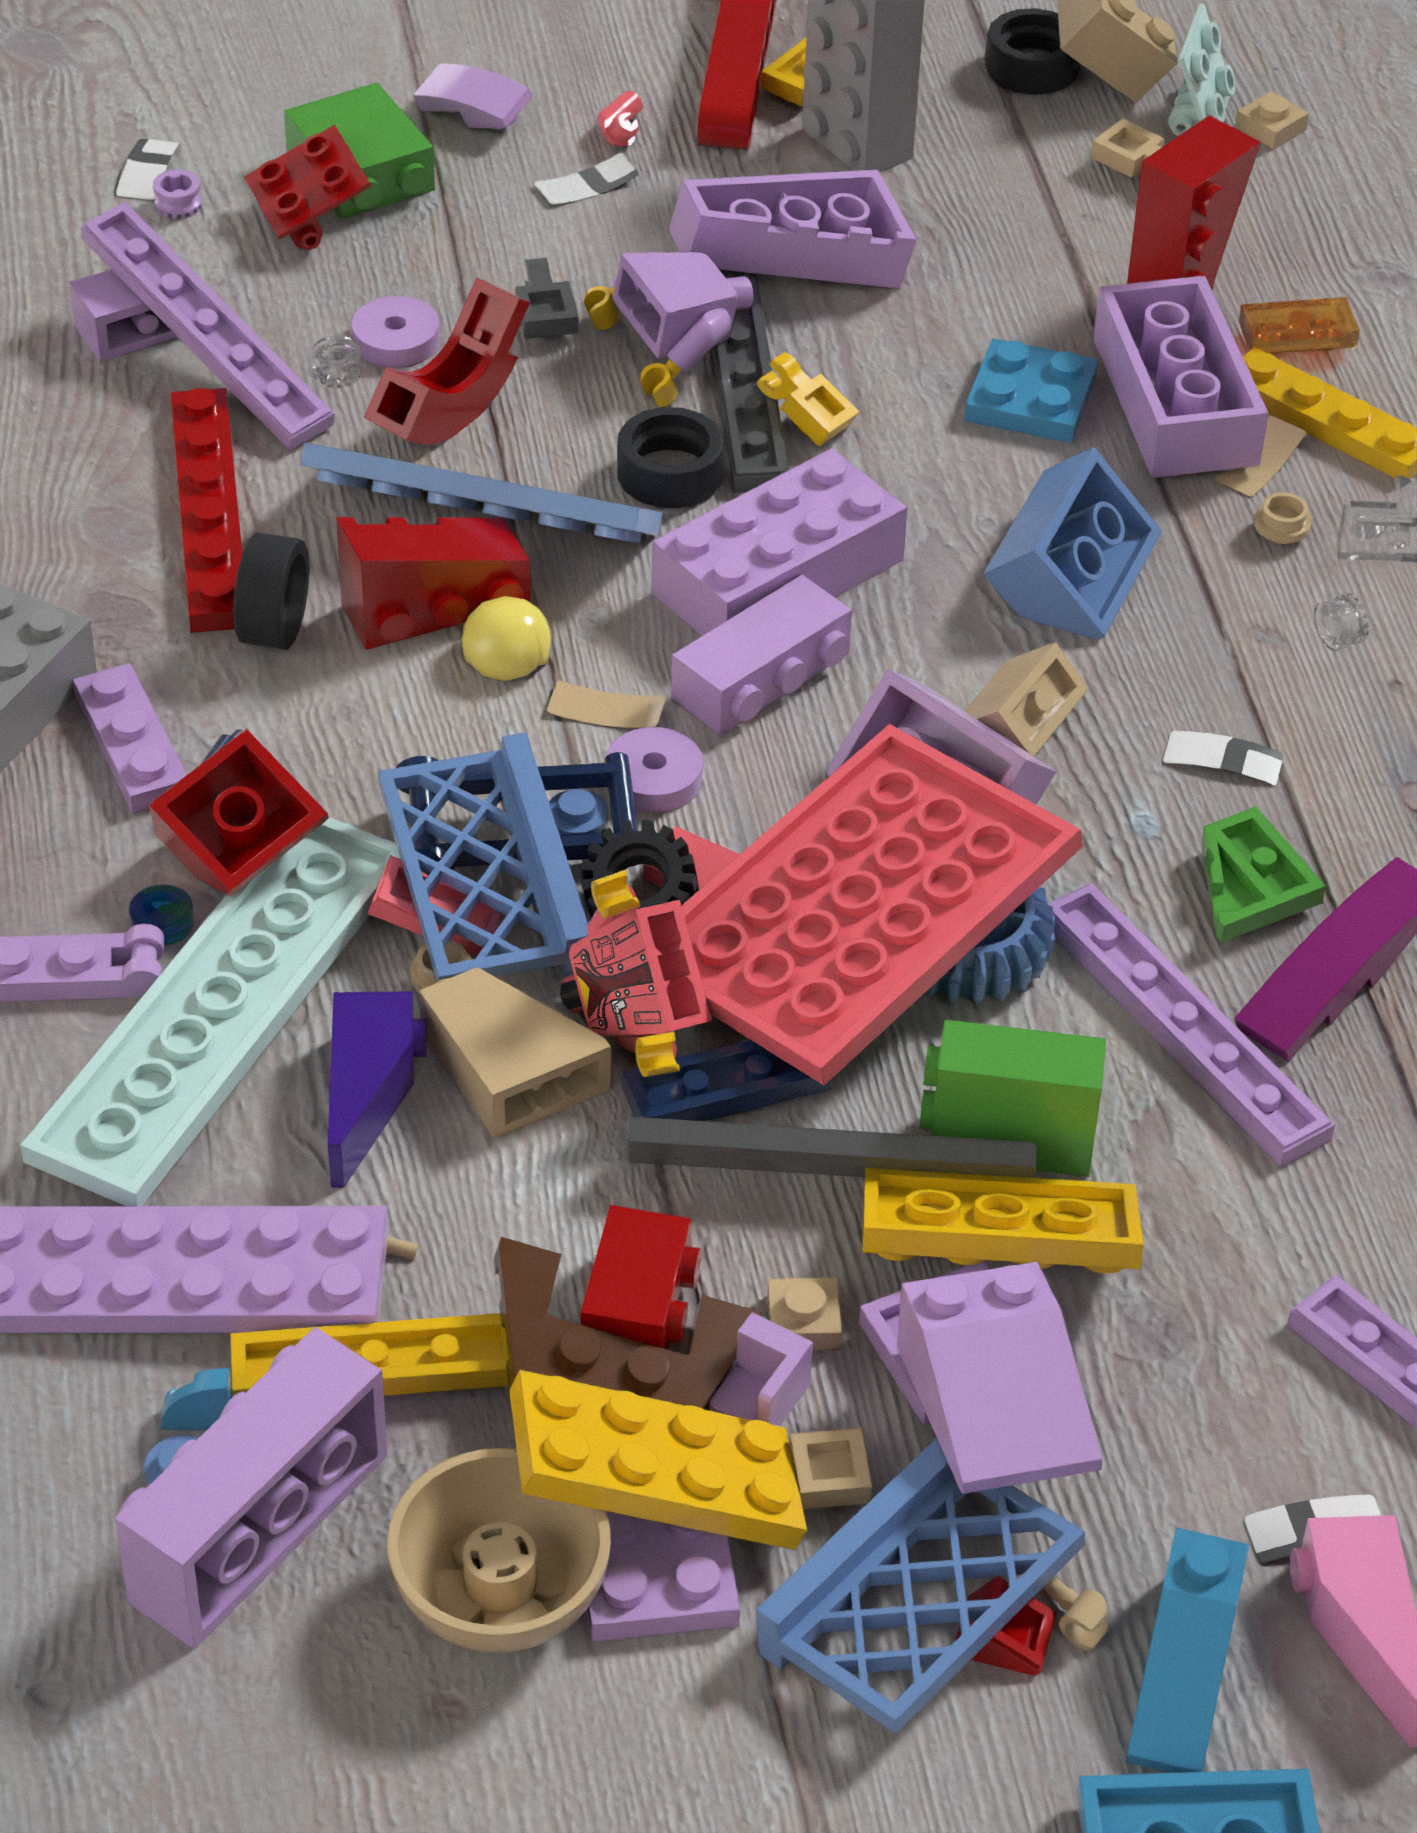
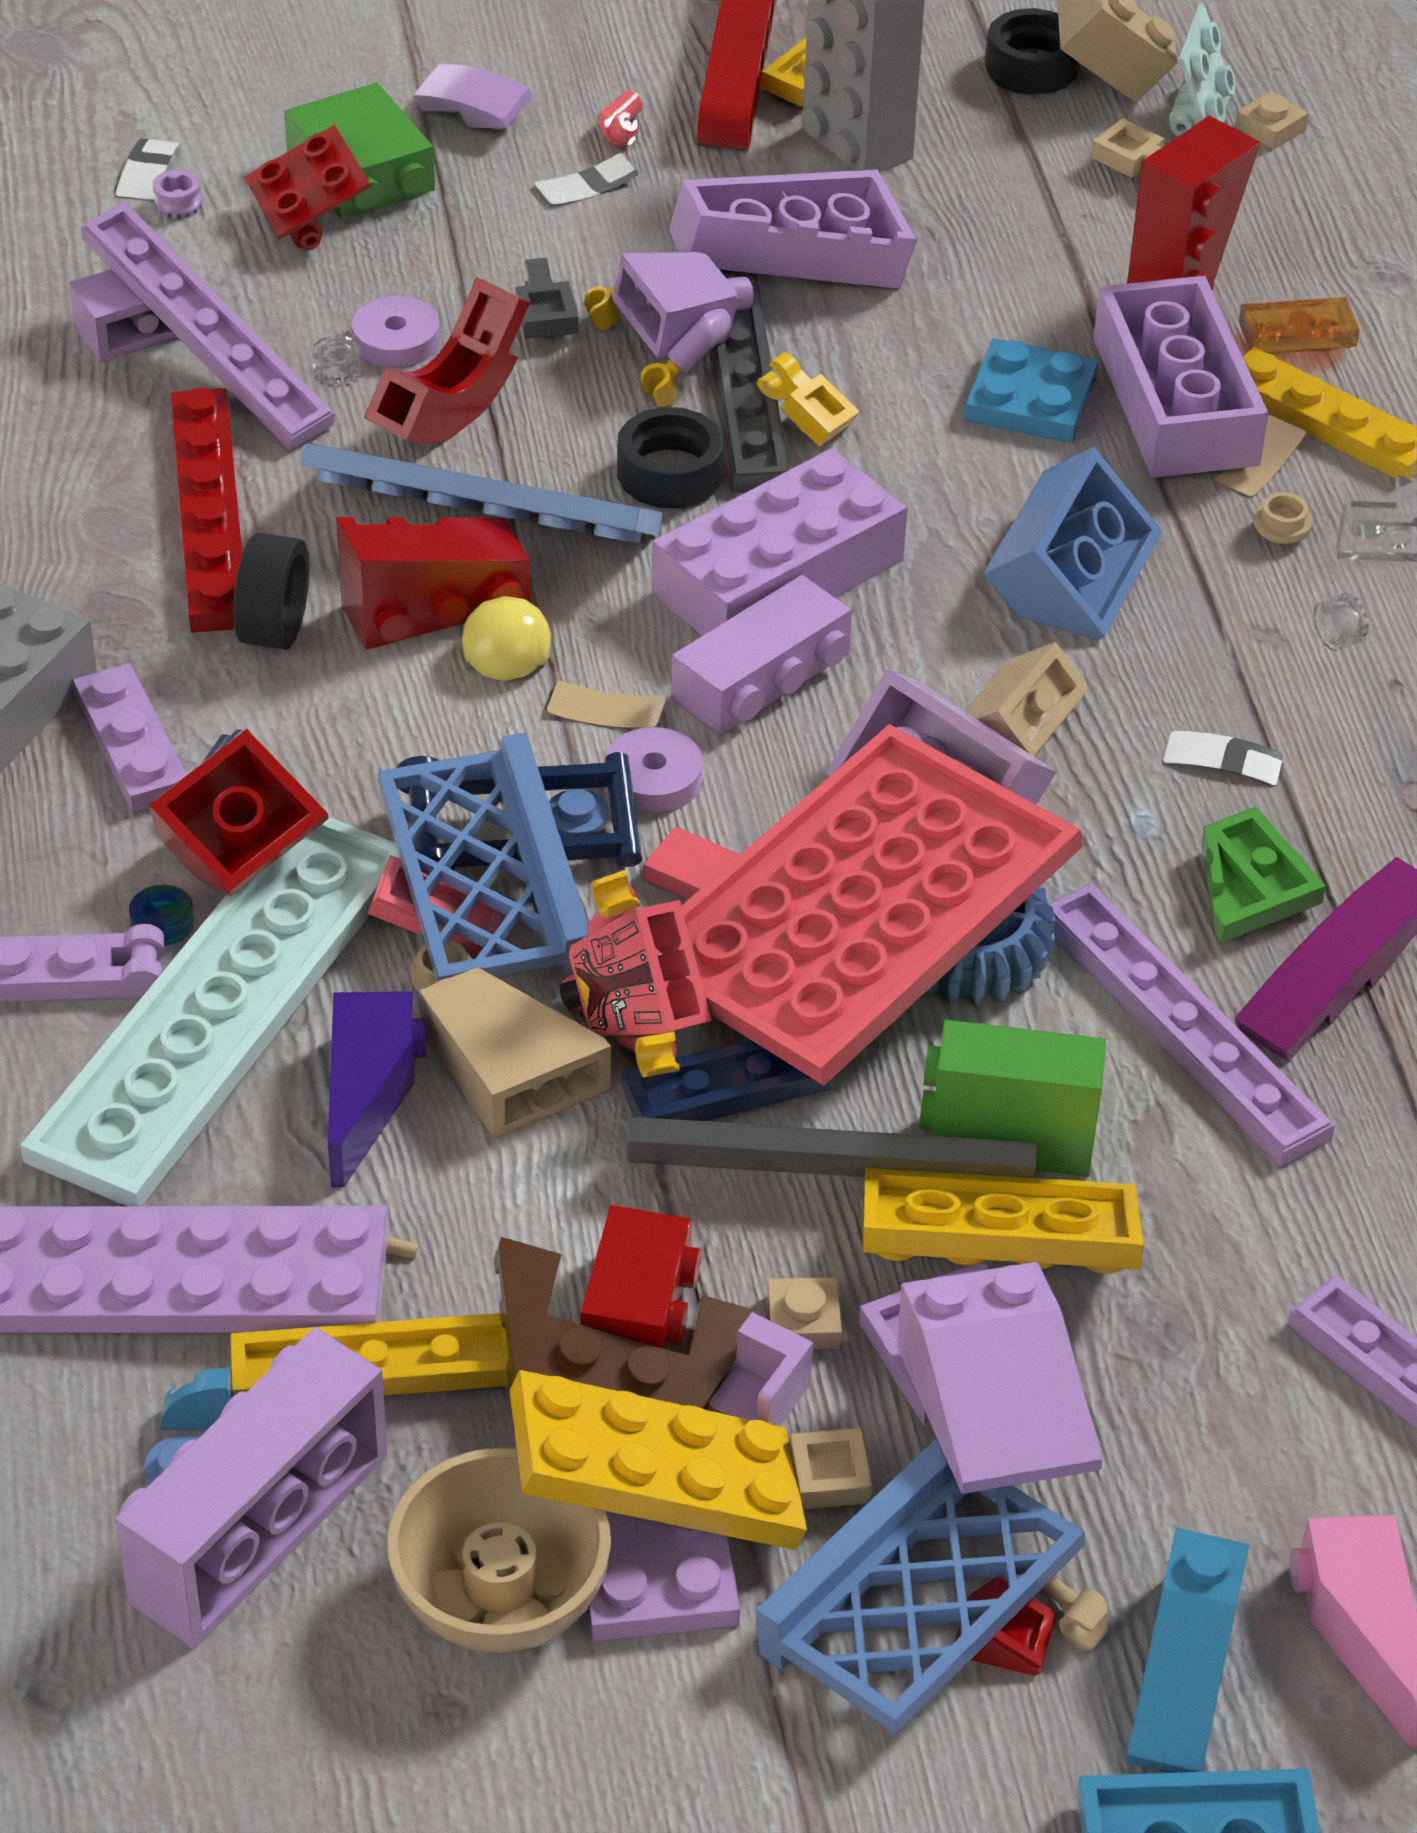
(639, 848): black tyre -> none
(1283, 1527): white sticker -> none

